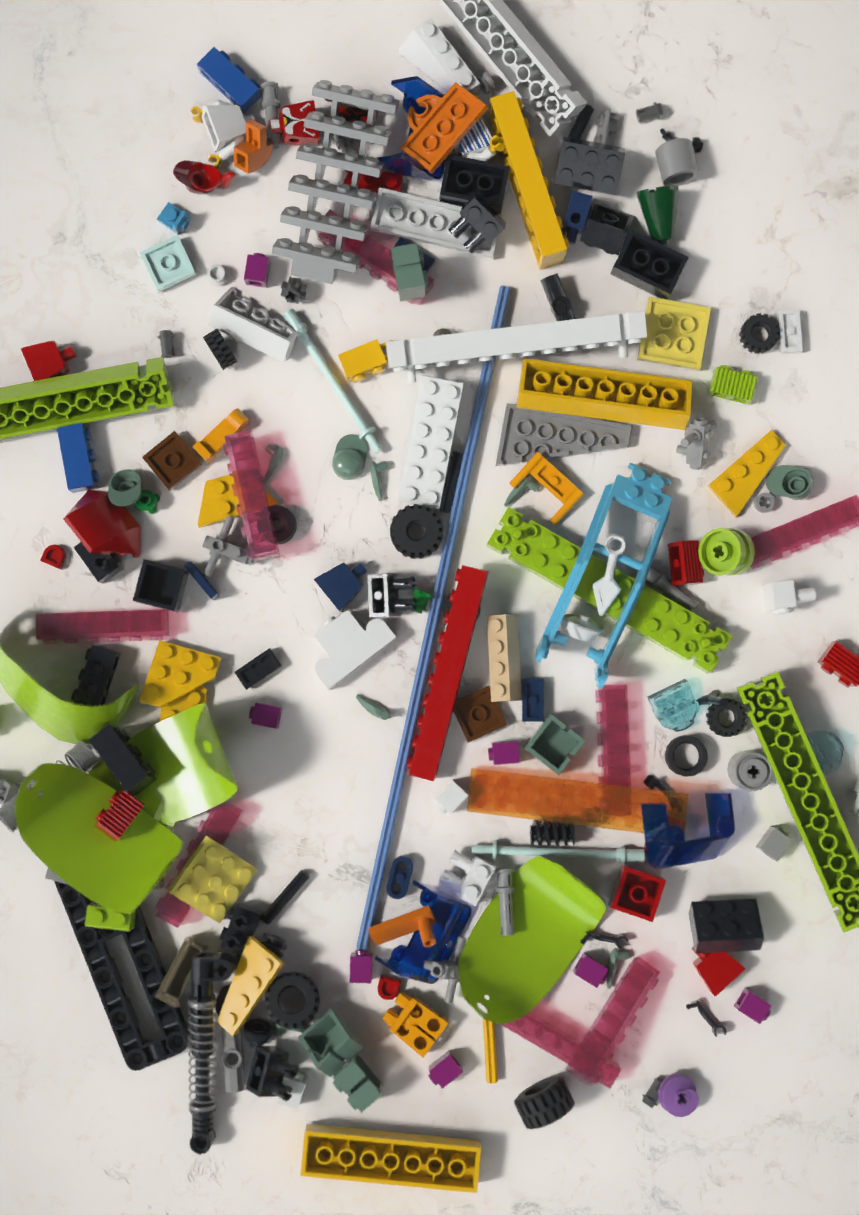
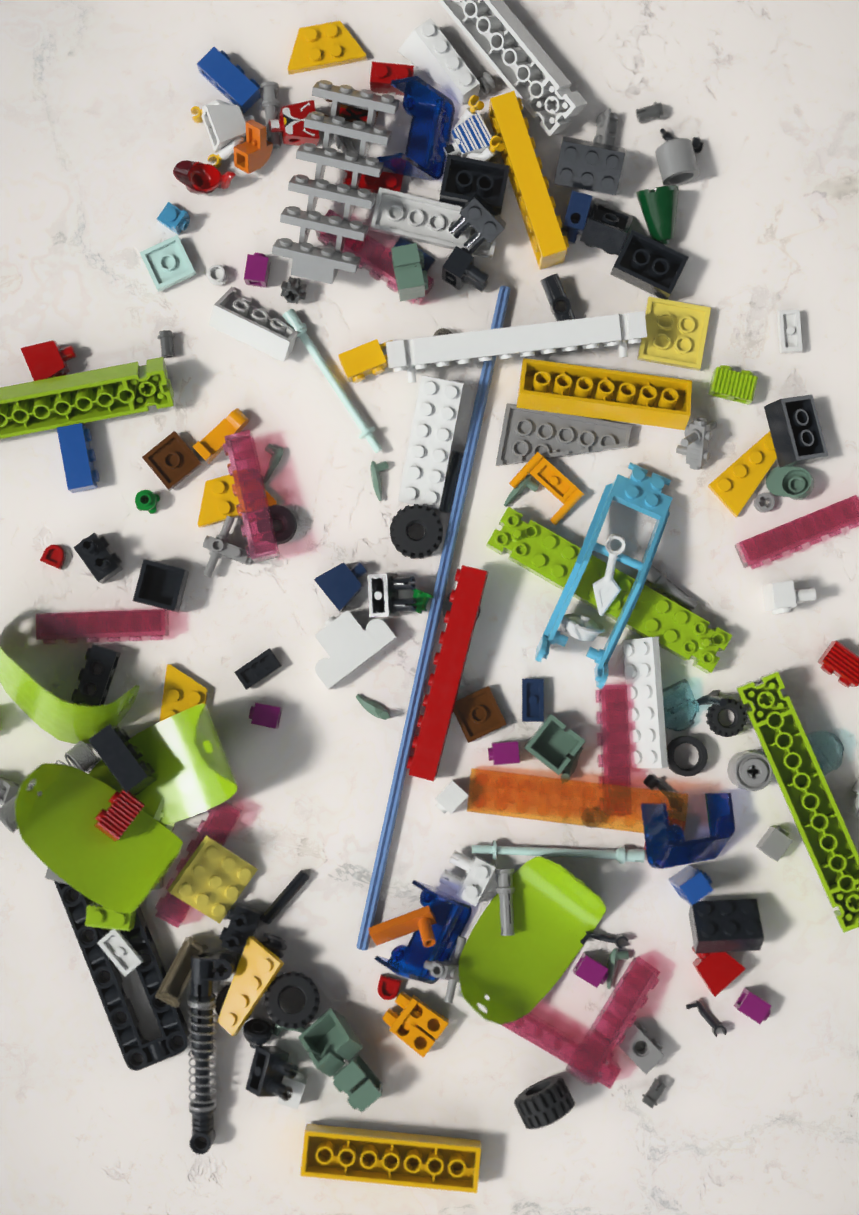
(104, 526): red wedge -> none
(120, 951): none -> white plate
(124, 487): sand green cap -> none
(177, 673): yellow plate -> none
(202, 580): dark blue tile -> none
(220, 349): black tyre -> none
(233, 1070): light grey piece -> none
(324, 47): none -> yellow wing
(349, 457): sand green cap -> none
(361, 967): magenta brick -> none
(383, 73): none -> red brick
(399, 876): dark blue plate -> none
(441, 125): orange plate -> none
(445, 1070): magenta brick -> none
(460, 269): none -> black brick
(490, 1052): yellow axle -> none
(504, 658): tan brick -> none
(551, 832): black piece -> none
(571, 766): none -> sand green bar
(581, 122): black axle -> none
(637, 893): red brick -> none
(645, 703): none -> white plate
(646, 1057): none -> light grey brick
(678, 1095): medium lavender piece -> none
(685, 563): red brick -> none
(691, 884): none -> blue brick
(726, 551): lime wheel -> none
(765, 322): black tyre -> none
(795, 430): none -> black brick

